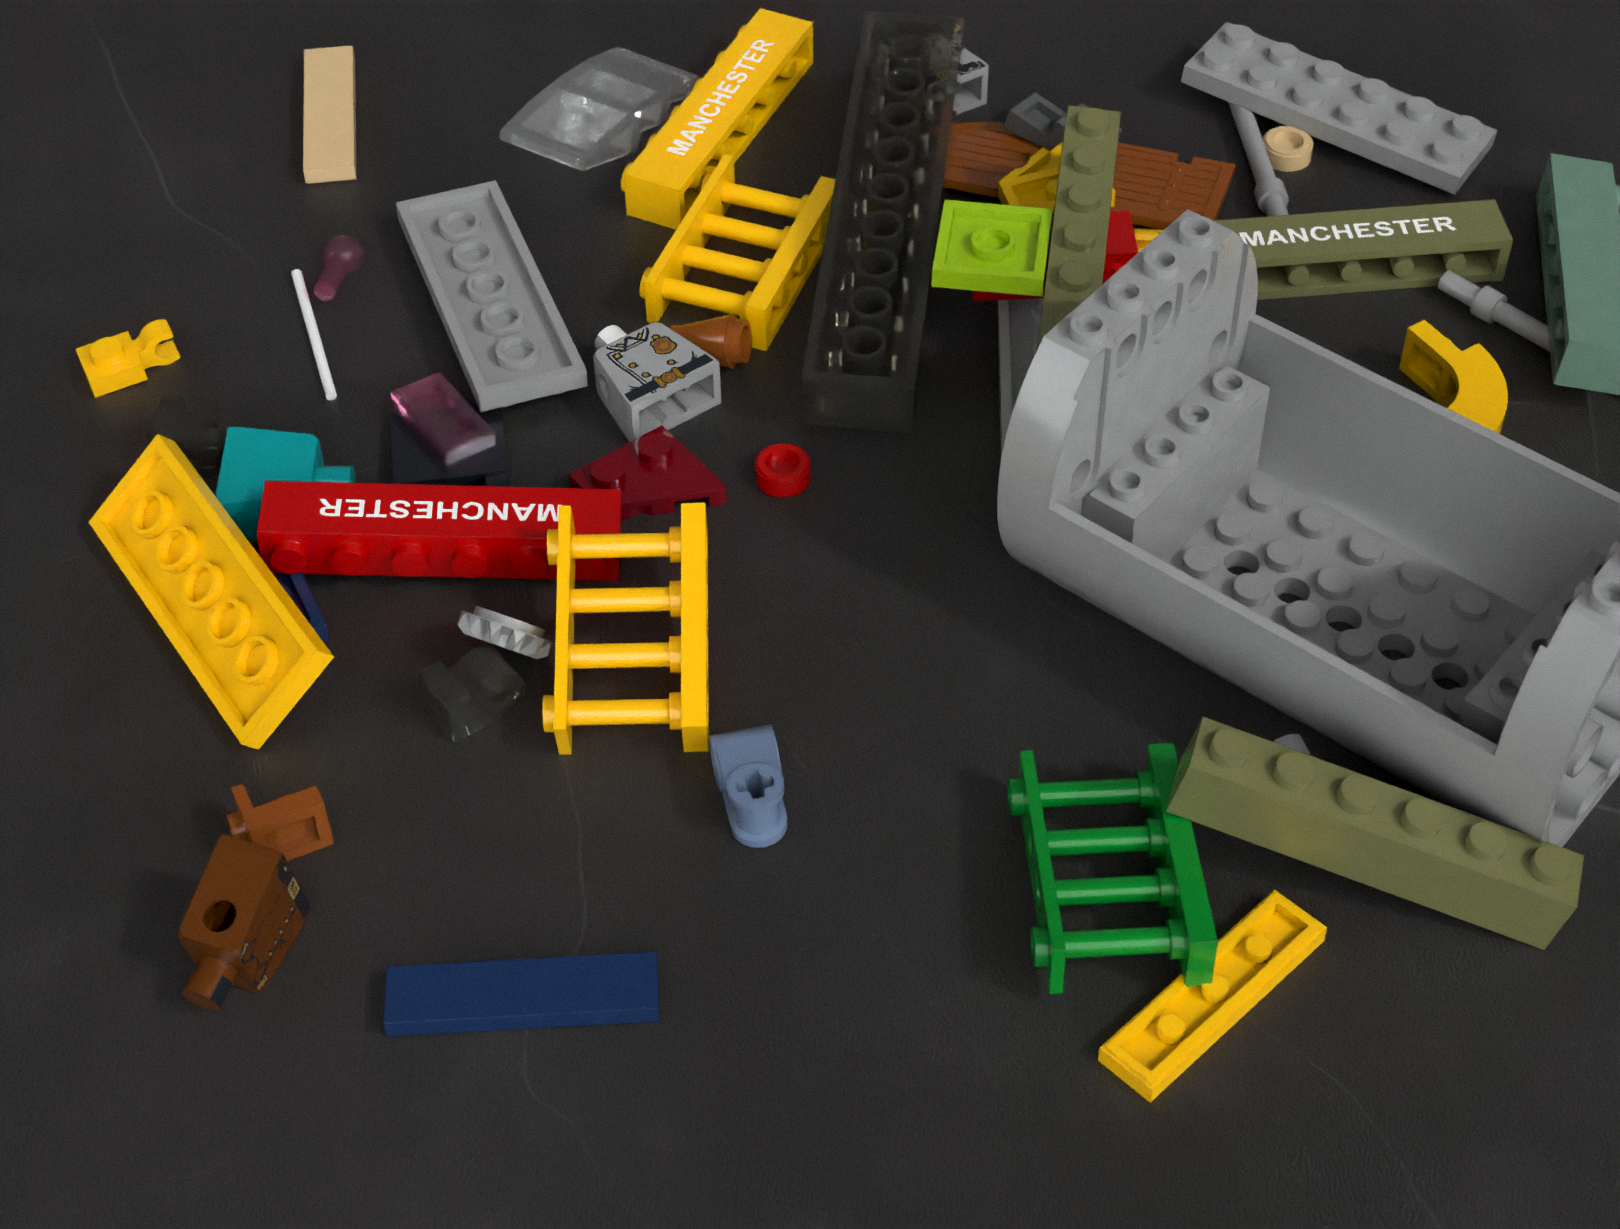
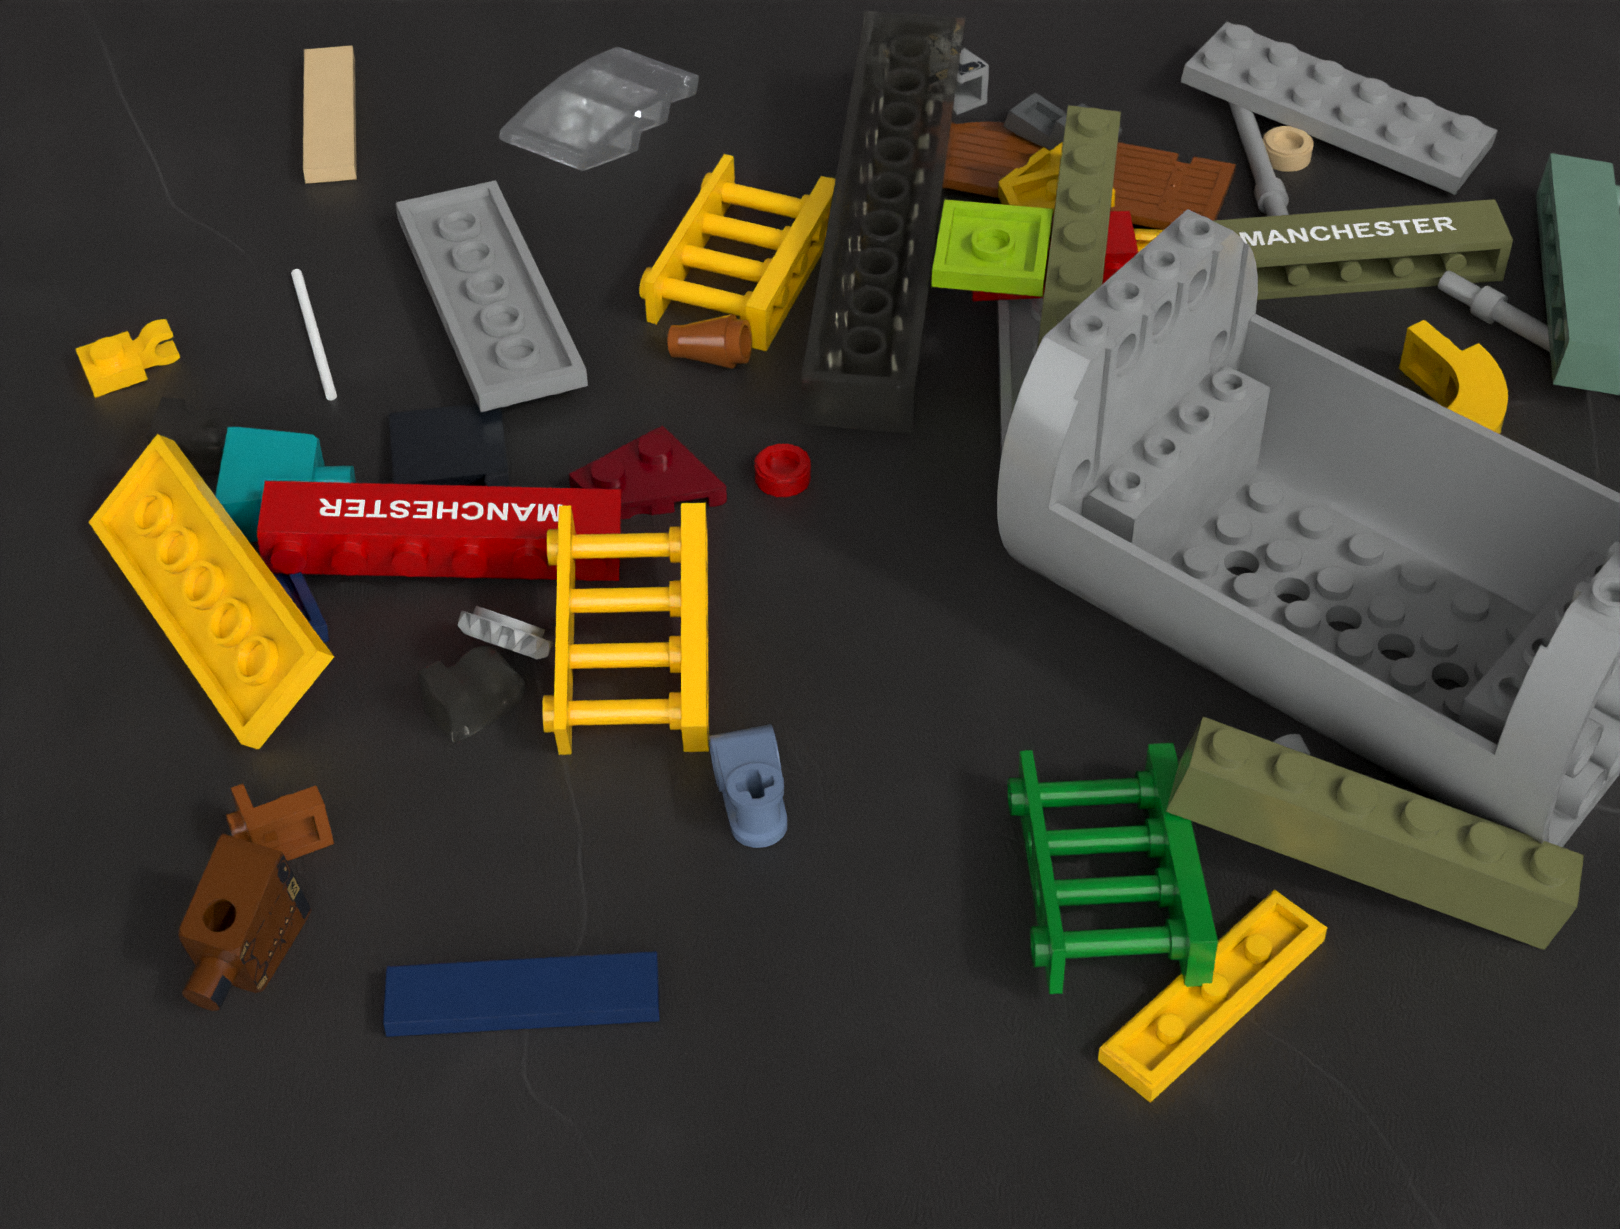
(339, 256): clear pink bar -> none
(442, 418): clear pink plate -> none
(653, 378): light grey torso -> none
(718, 116): yellow brick -> none

